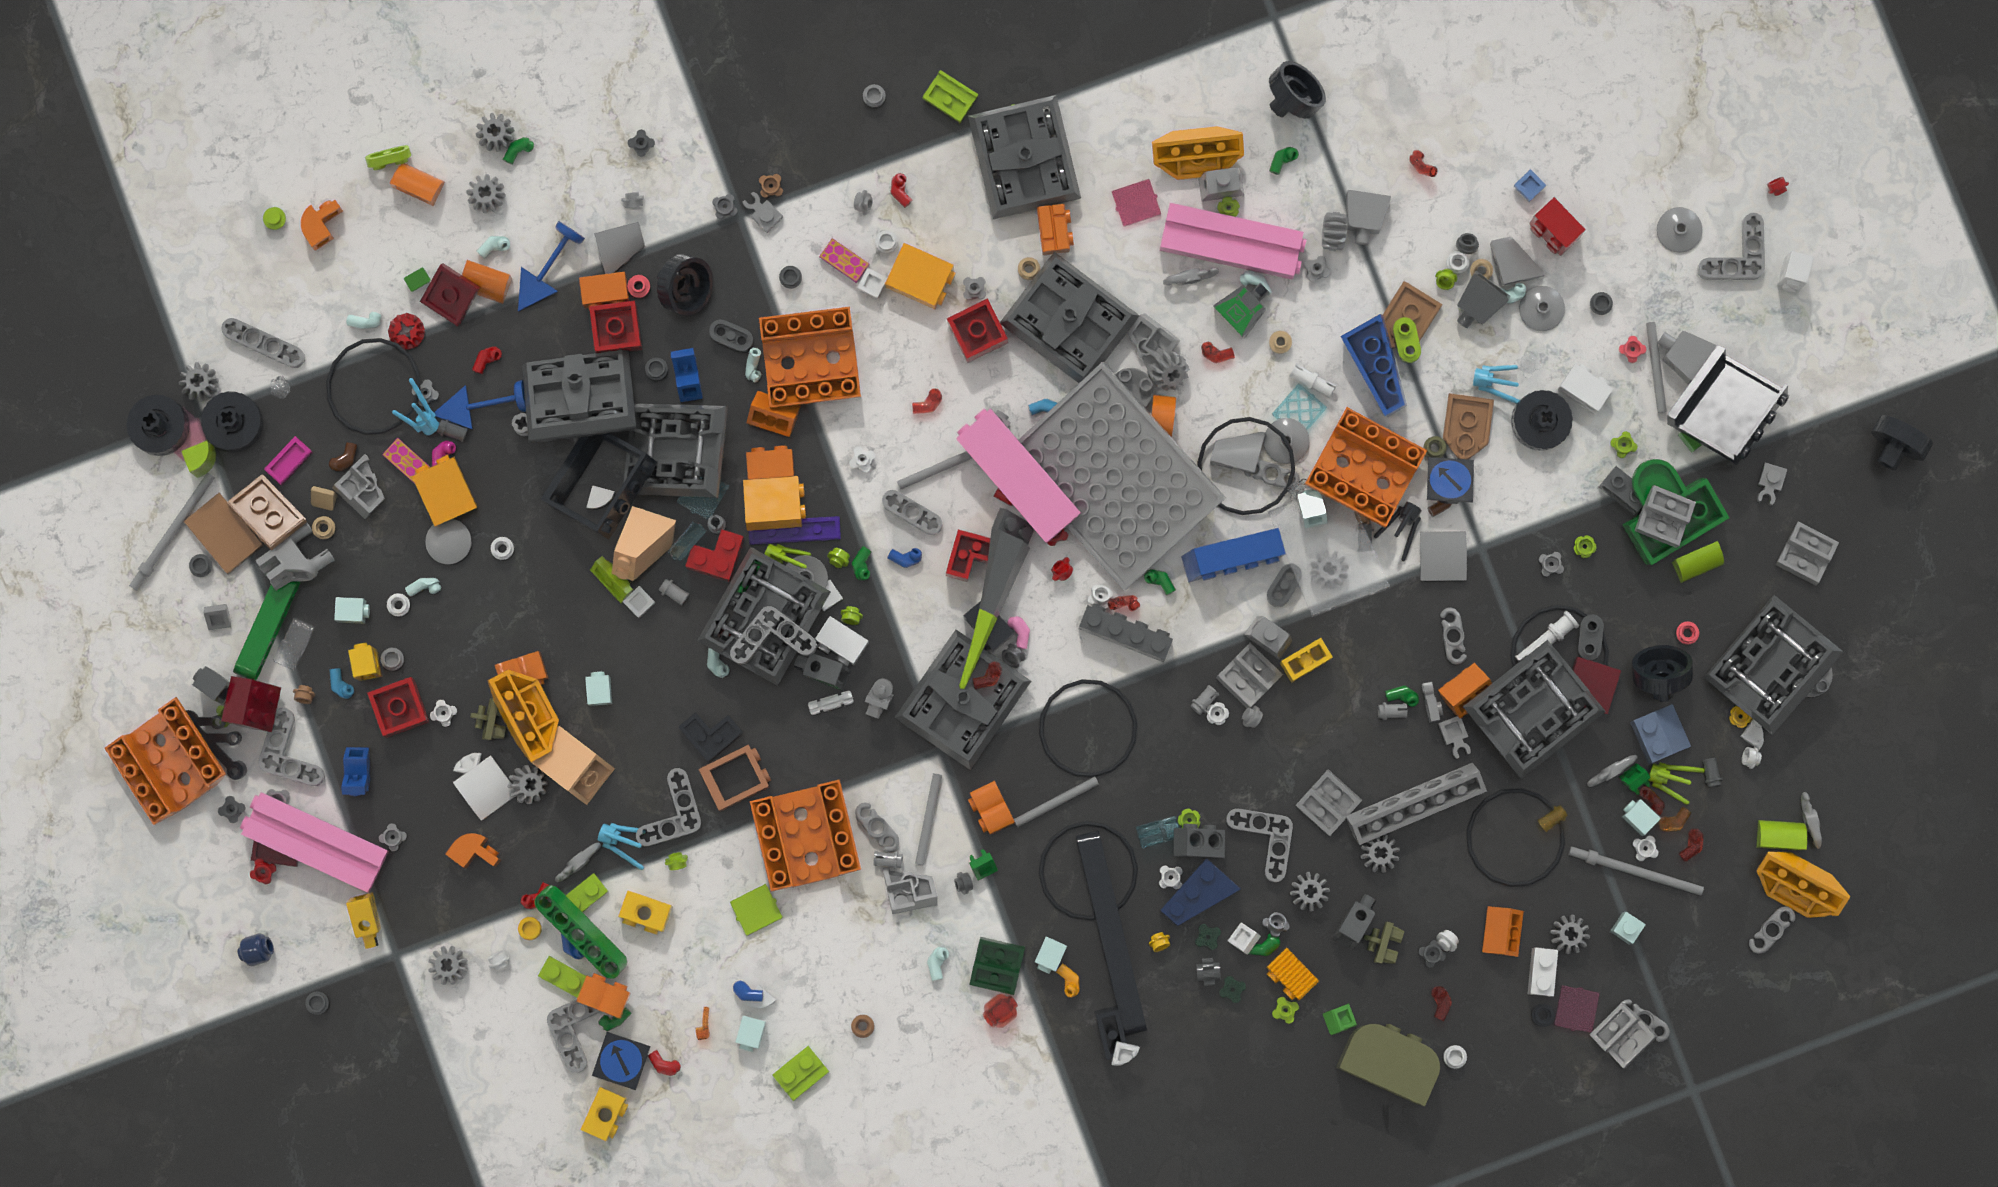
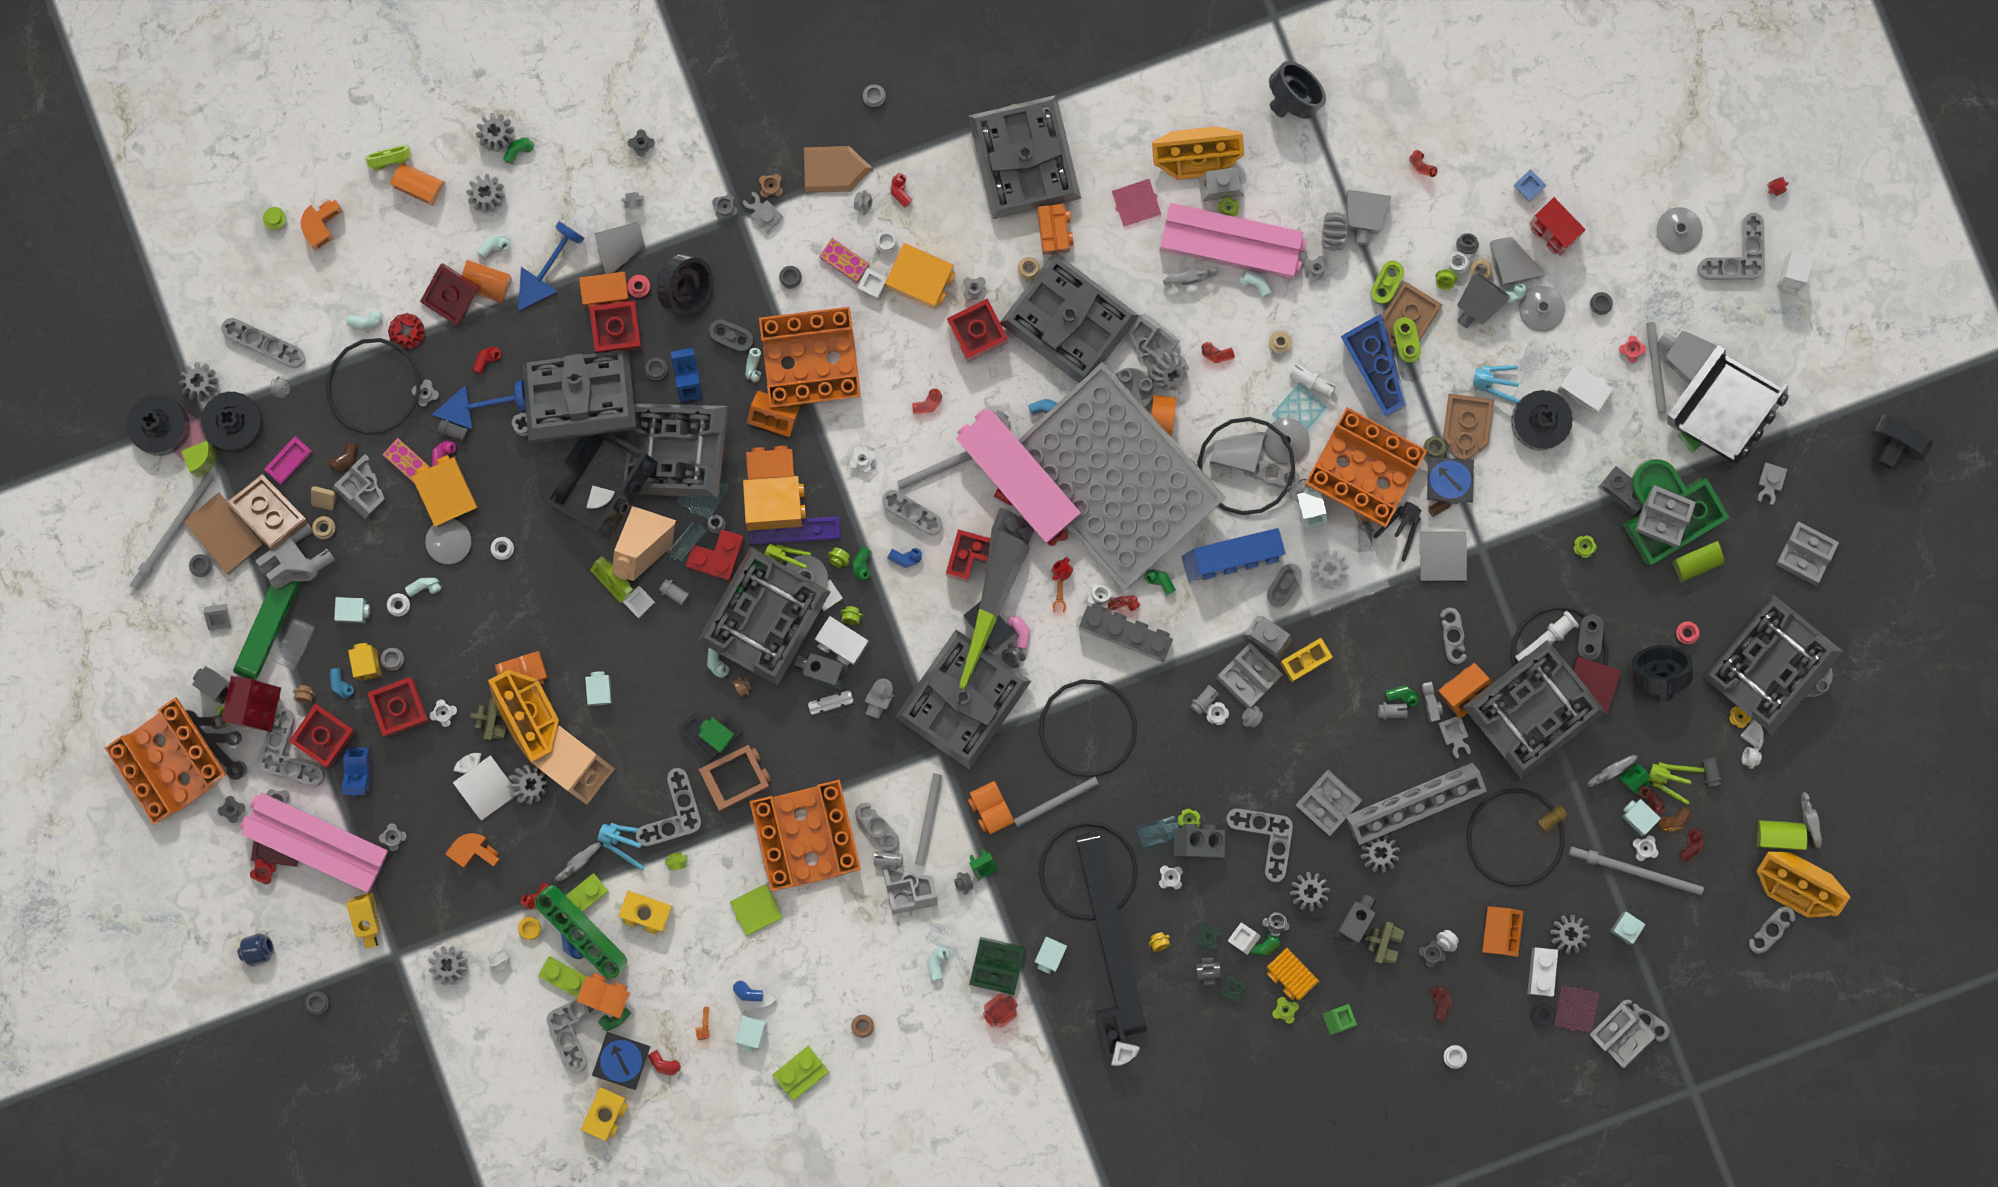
(322, 736): none -> red brick
(417, 279): bright green slope -> none
(425, 420): medium azure plant -> none
(715, 734): none -> green brick
(742, 686): none -> medium nougat plate
(766, 629): light grey beam -> none
(833, 169): none -> medium nougat tile
(950, 96): lime plate -> none
(990, 678): clear red arm -> none
(1059, 597): none -> clear orange hand
(1071, 980): light orange arm -> none
(1198, 893): dark blue wedge -> none
(1243, 308): torso -> none
(1281, 157): green arm -> none
(1387, 283): none -> lime plate
(1391, 1061): olive brick -> none
(1547, 569): light grey plate -> none
(1624, 438): lime plate -> none
(1660, 734): sand blue slope -> none

